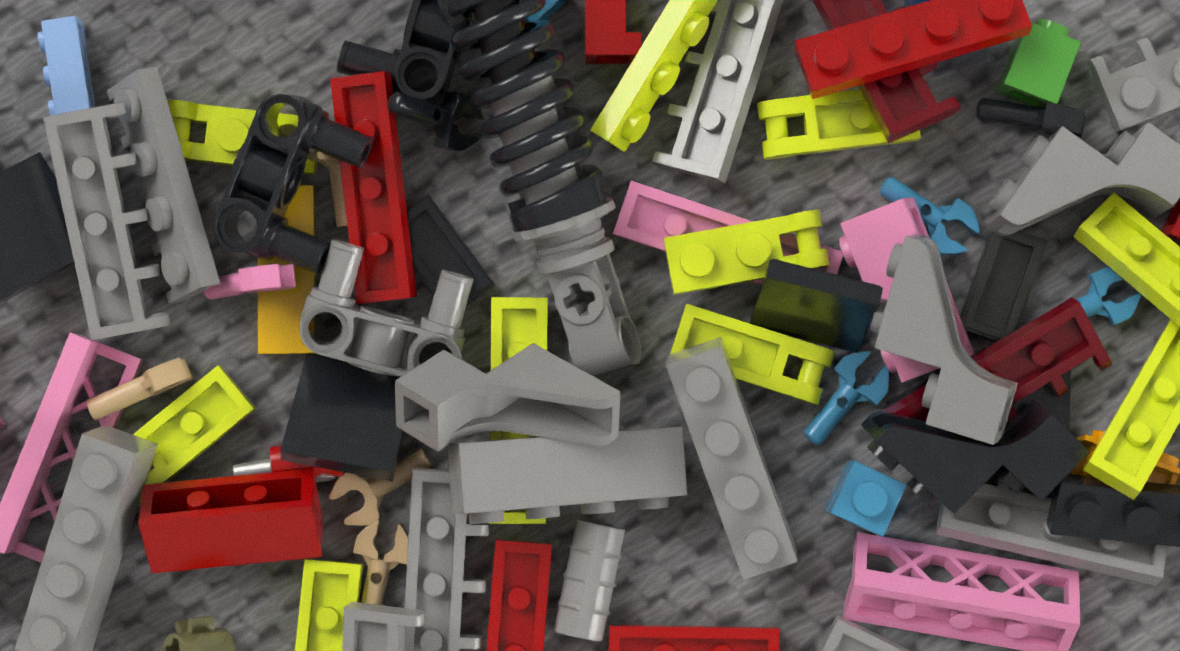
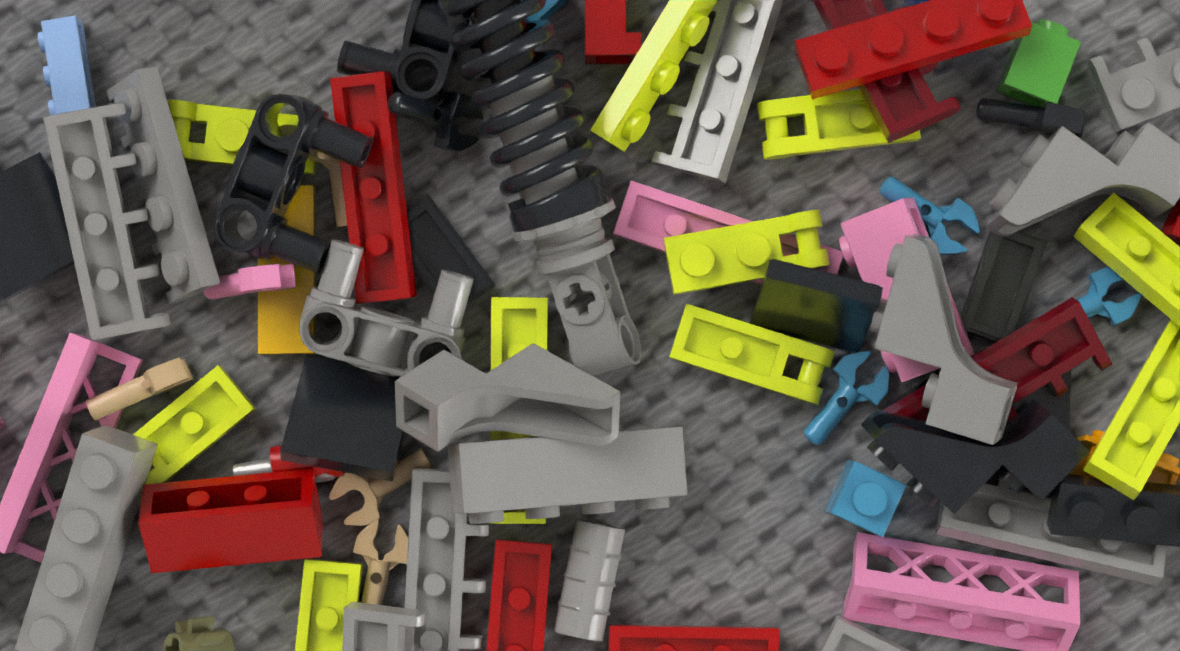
(731, 458): light grey brick -> none

